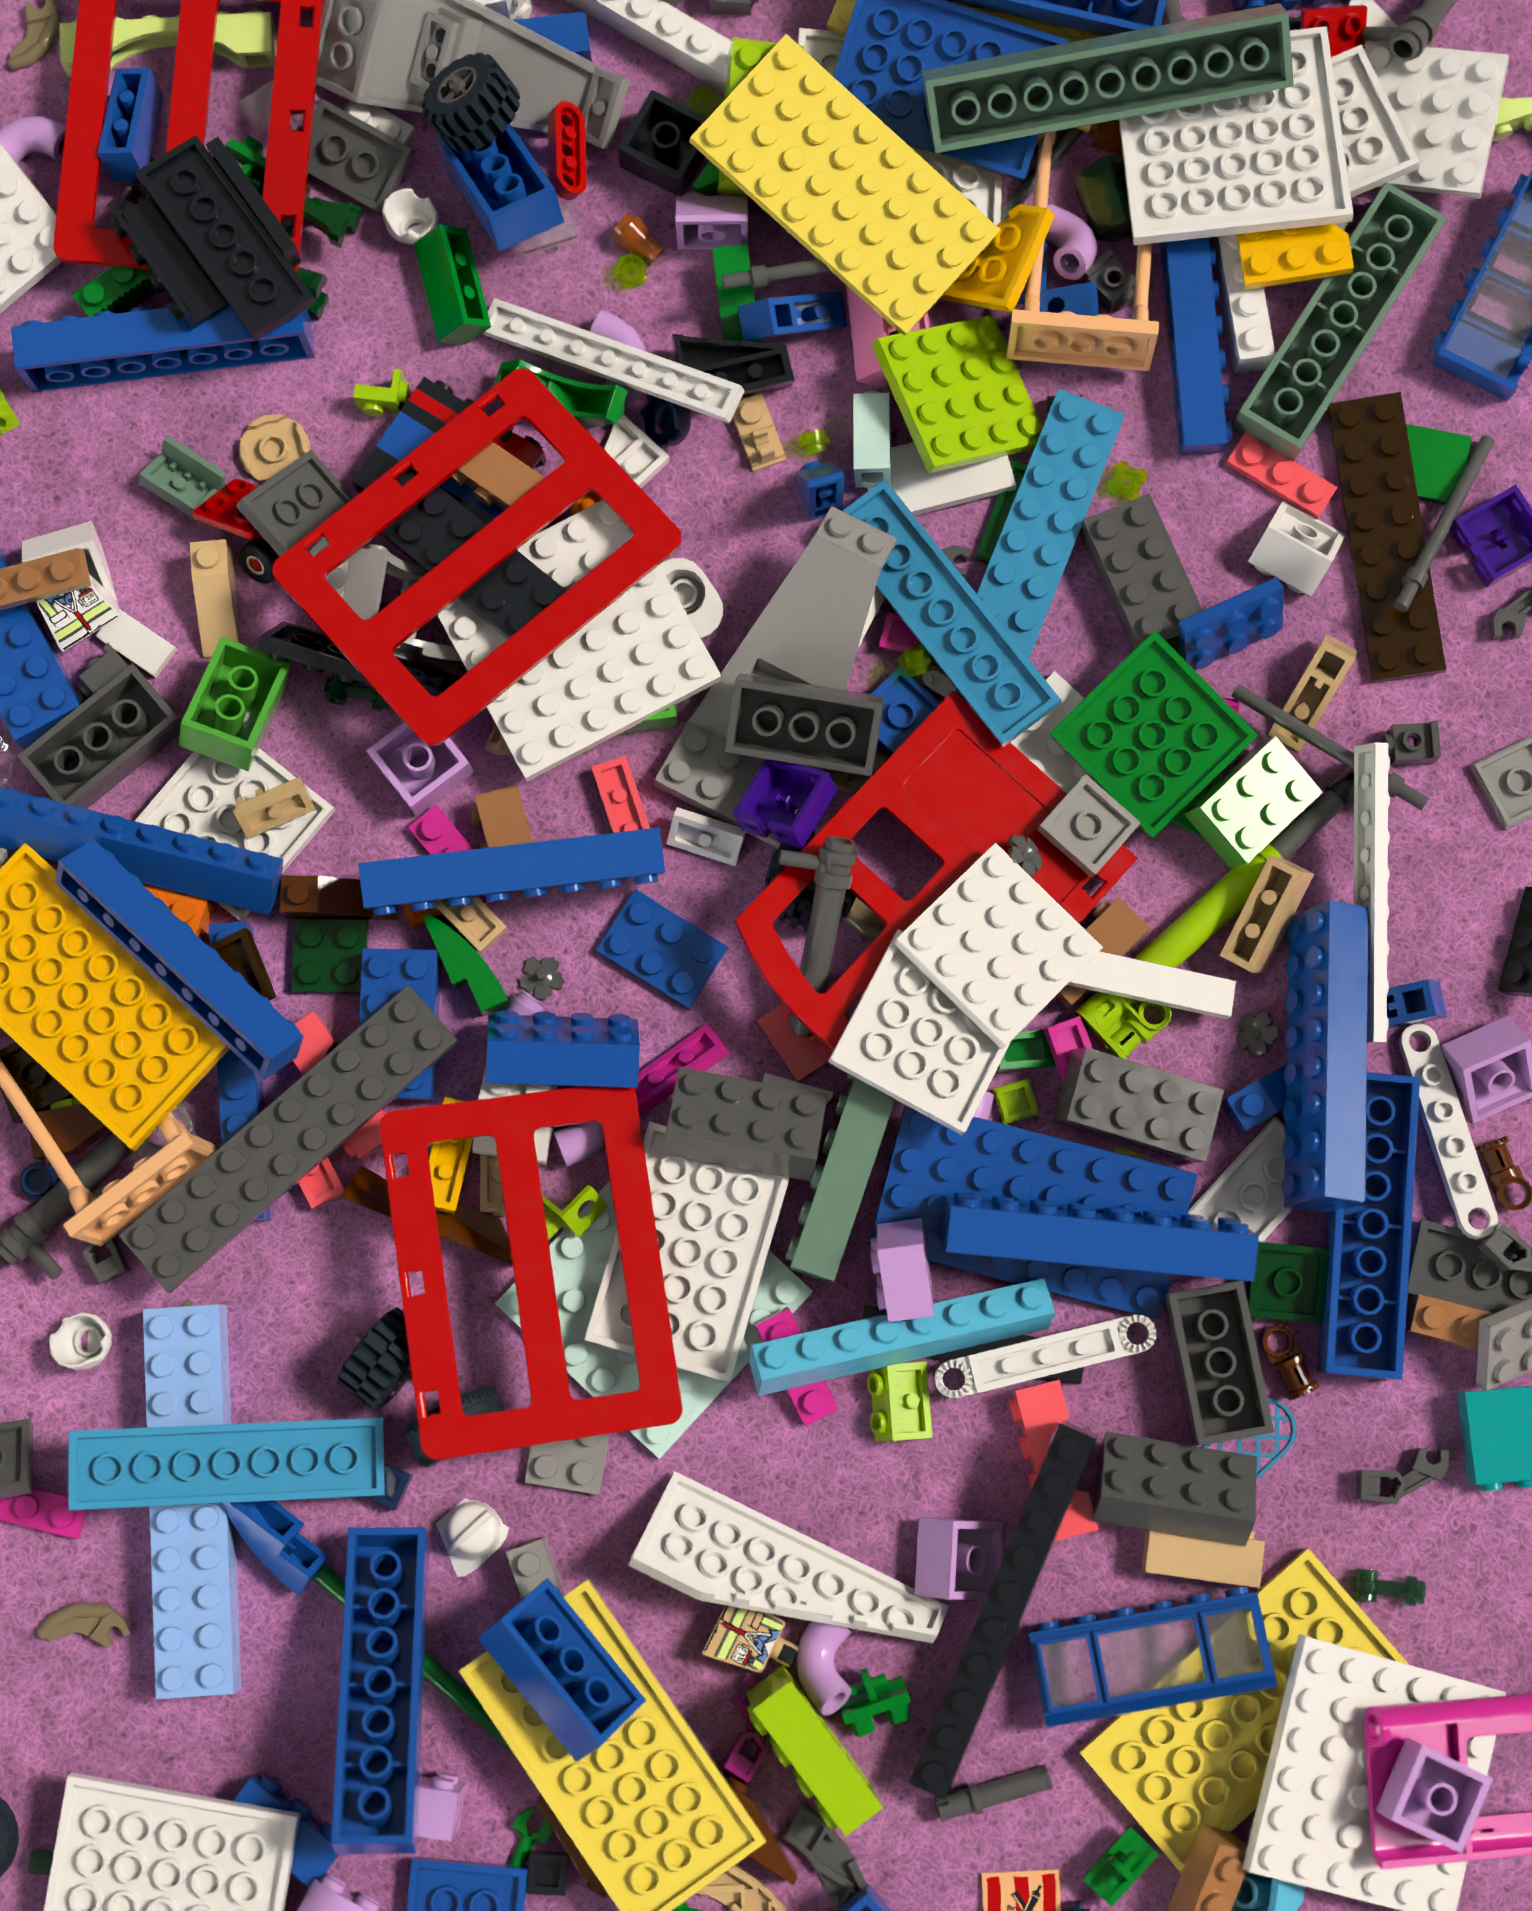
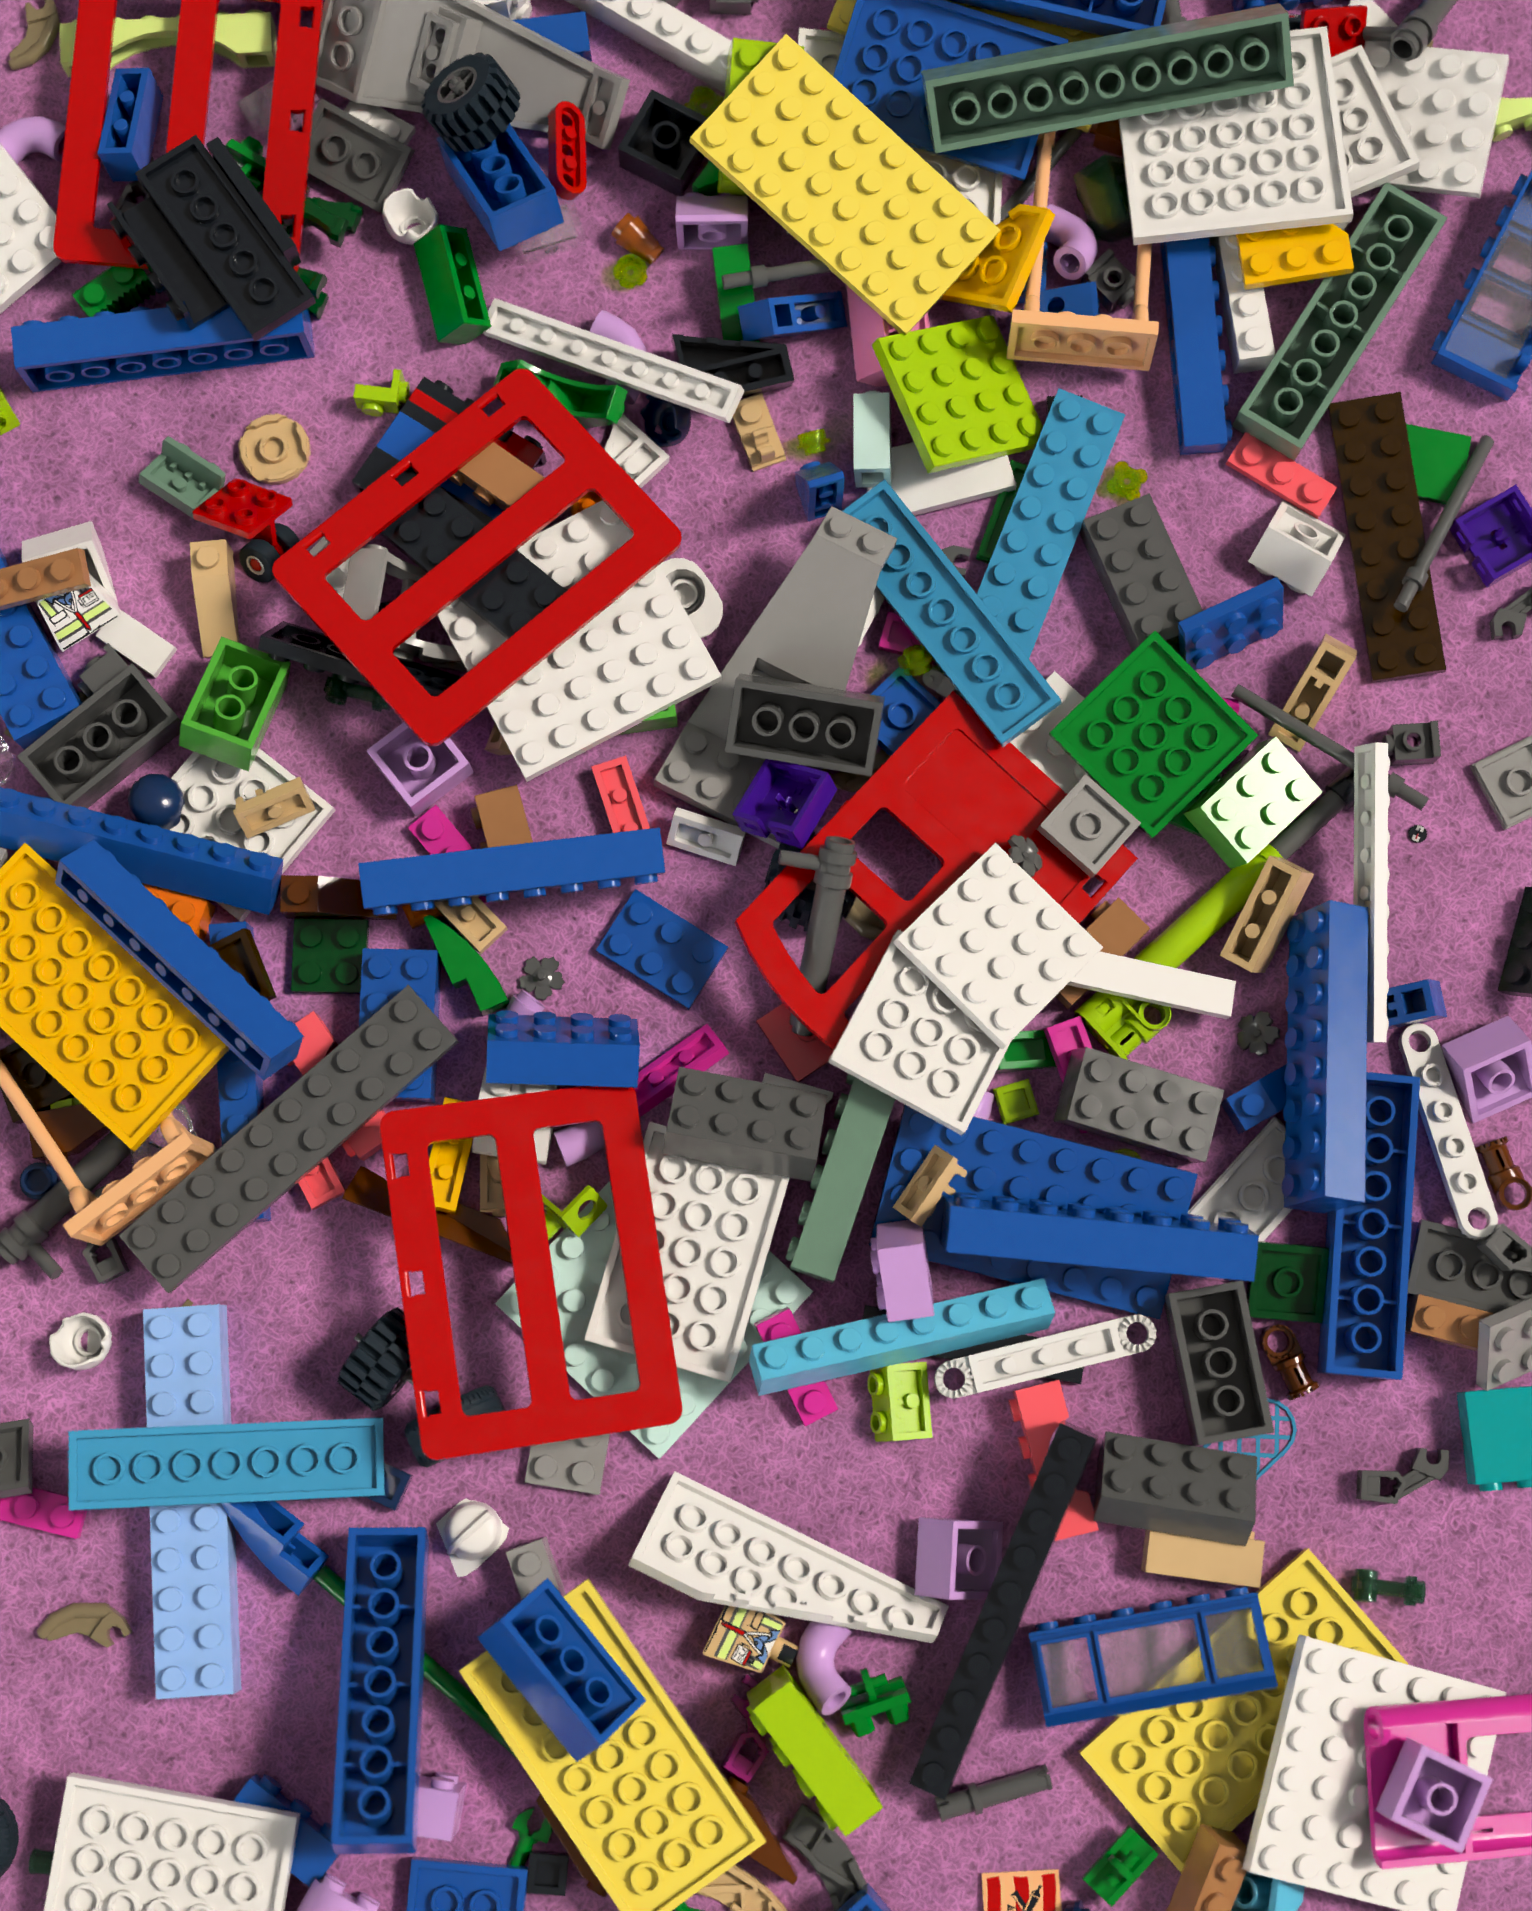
(156, 801): none -> dark blue hair
(294, 502): dark grey plate -> none
(927, 1185): none -> tan plate
(1417, 833): none -> black piece

